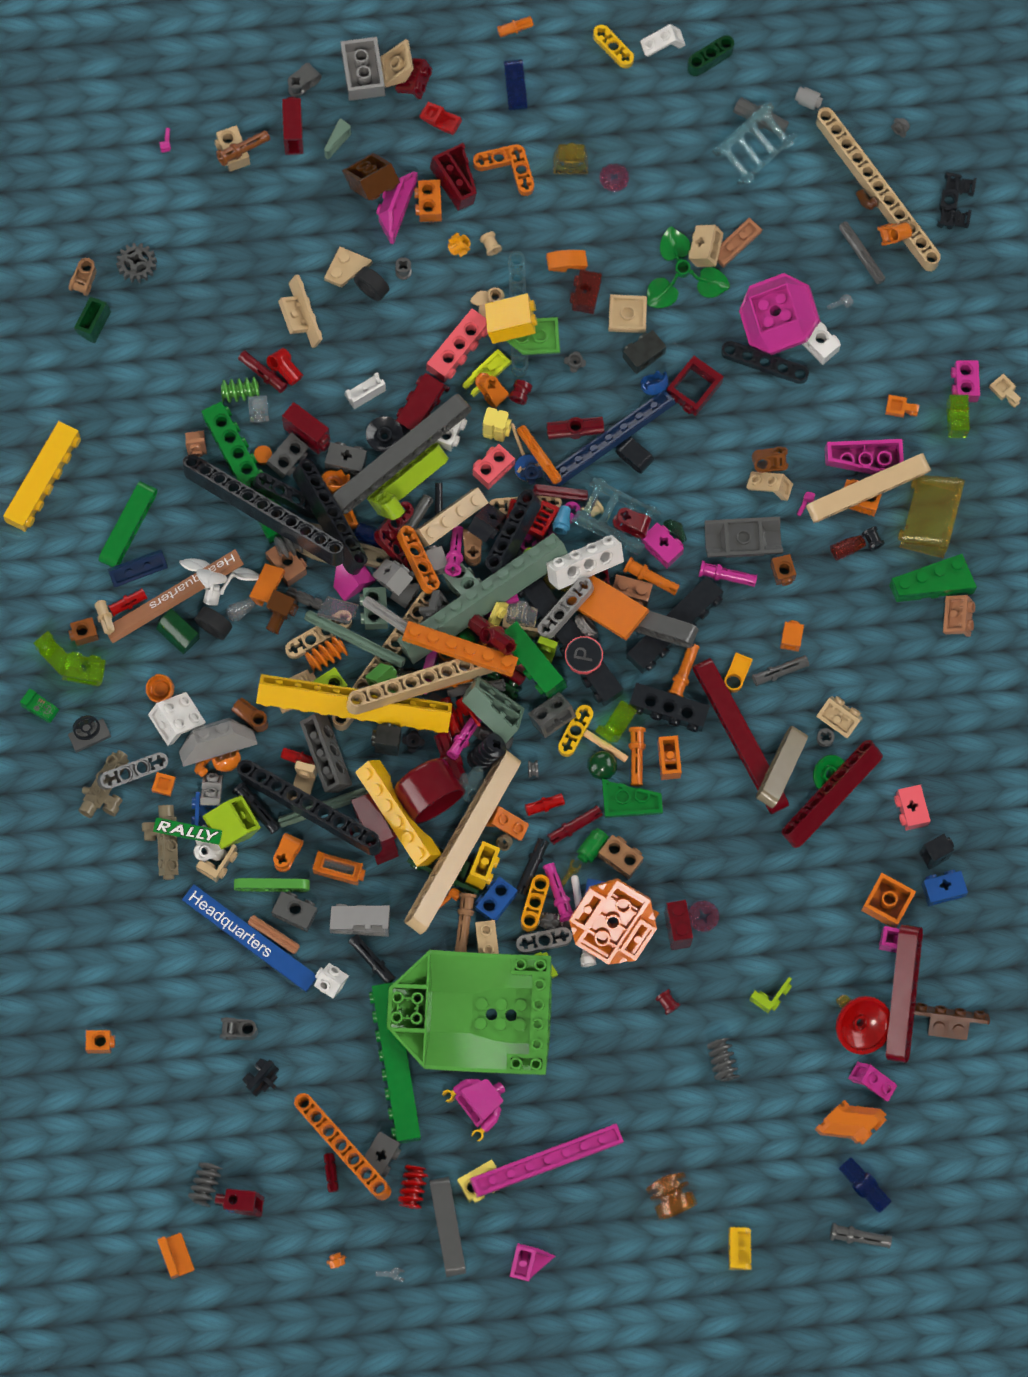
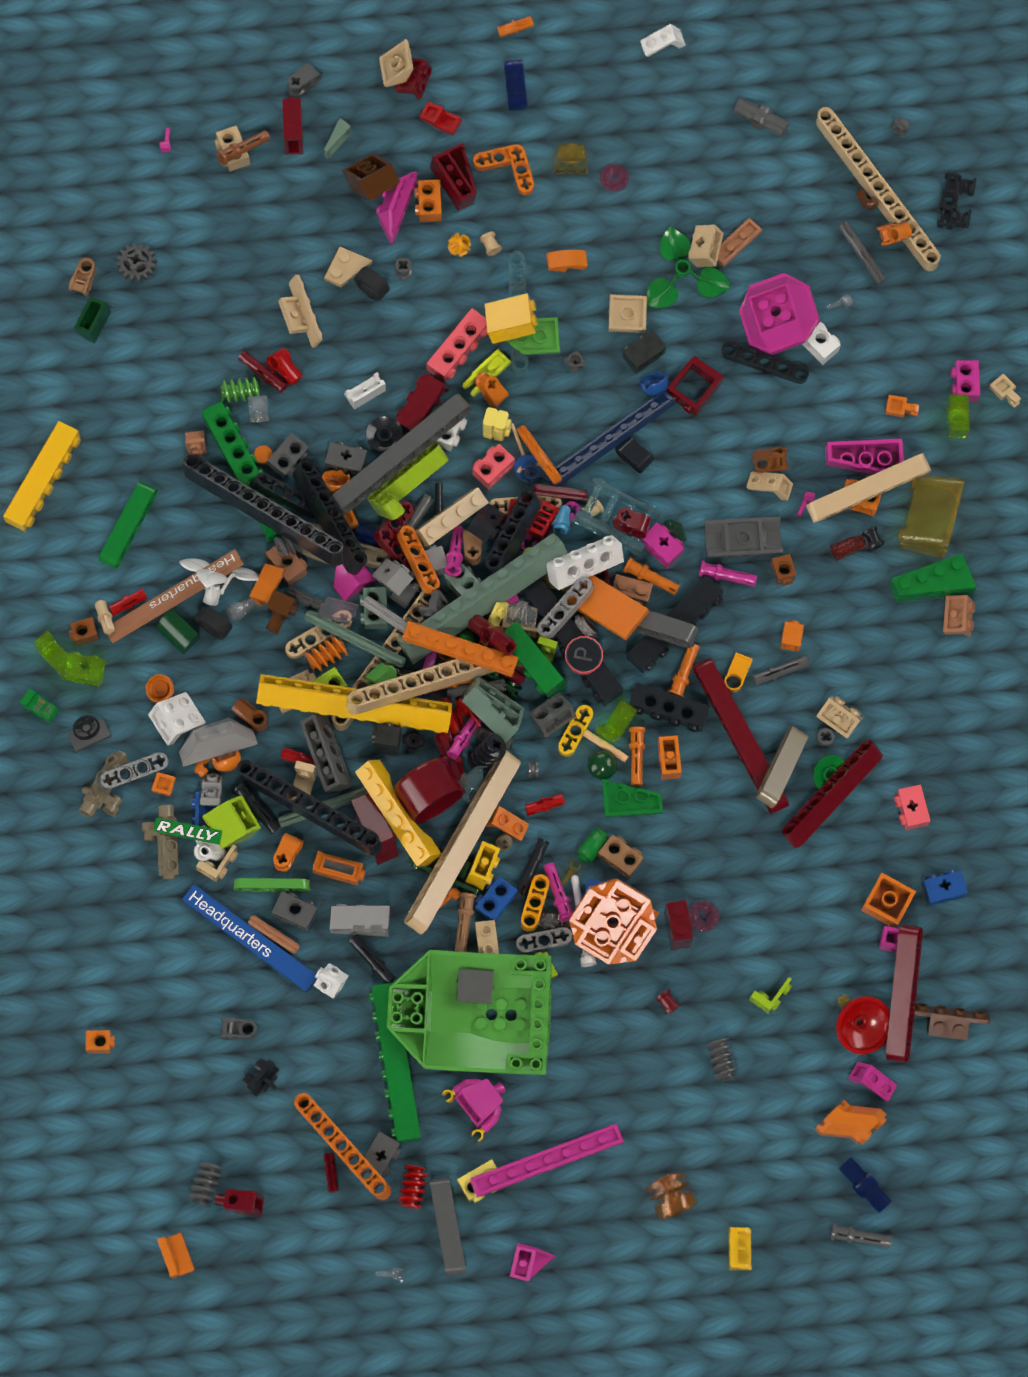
(137, 568): dark blue tile -> none
(306, 428): dark red brick -> none
(336, 1260): orange plate -> none
(362, 68): light grey brick -> none
(475, 986): none -> dark grey piece
(484, 297): tan plate -> none
(520, 392): dark red wheel -> none
(563, 429): dark red piece -> none
(568, 829): dark red pin -> none
(586, 301): clear red brick -> none
(612, 38): yellow beam -> none
(714, 48): dark green beam -> none
(738, 137): clear light blue fence -> none
(808, 98): light grey brick -> none
(937, 851): black brick -> none

